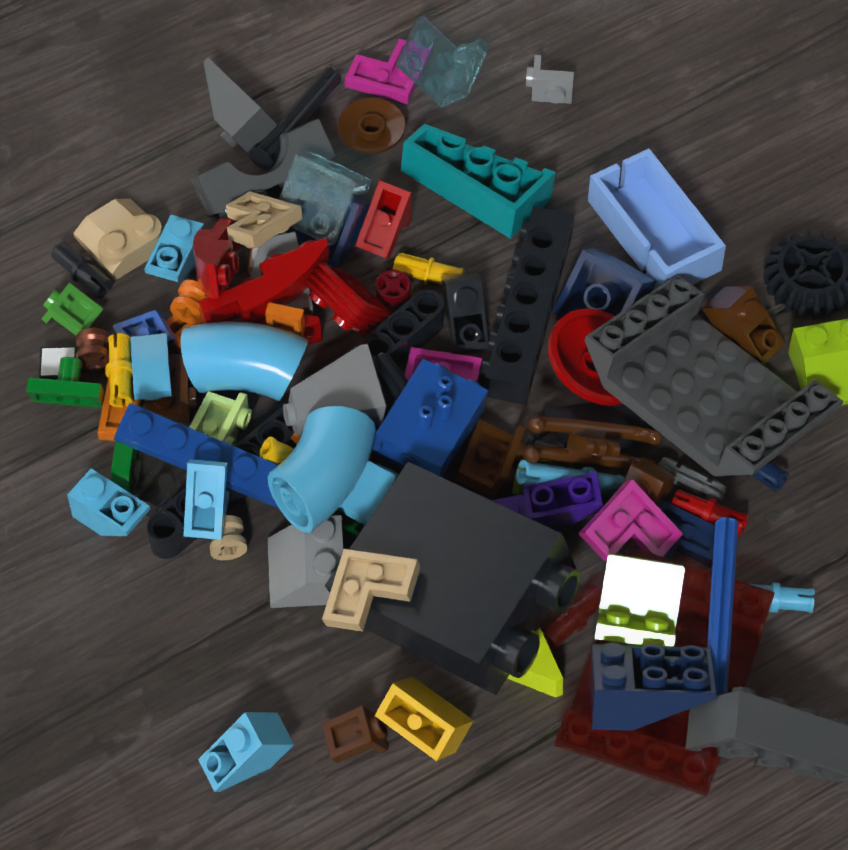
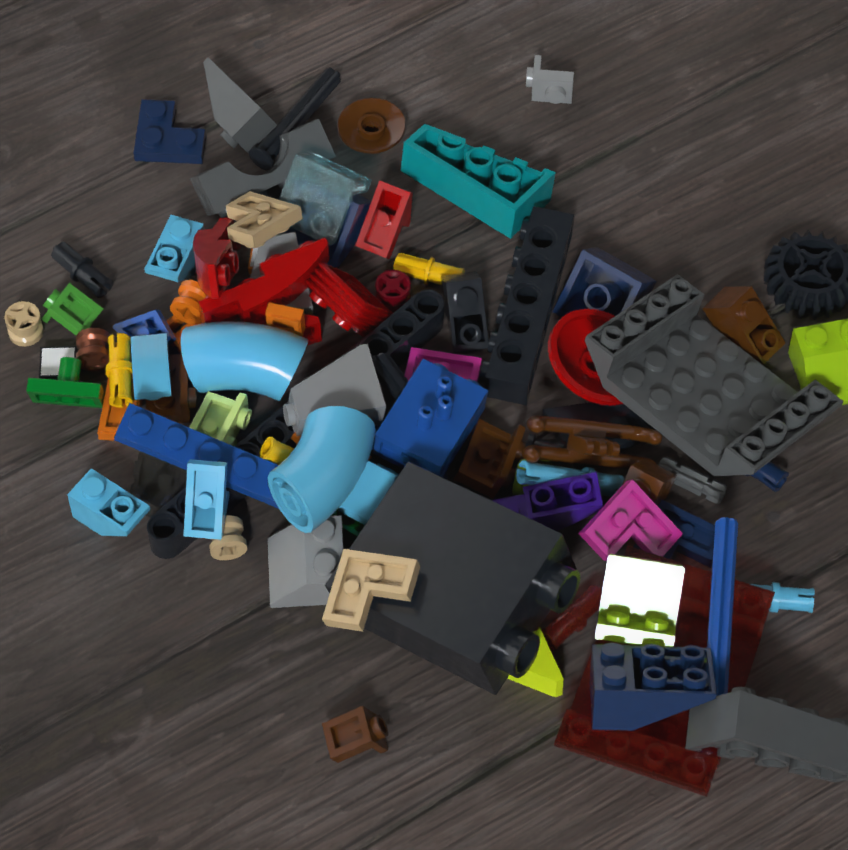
(17, 317): none -> tan wheel
(119, 236): tan slope -> none
(123, 465): green beam -> none
(162, 142): none -> dark blue plate
(246, 749): medium azure slope -> none
(381, 77): dark pink plate -> none
(424, 718): yellow brick -> none
(438, 65): clear light blue bracket -> none
(655, 220): light blue piece -> none
(708, 509): red pin -> none

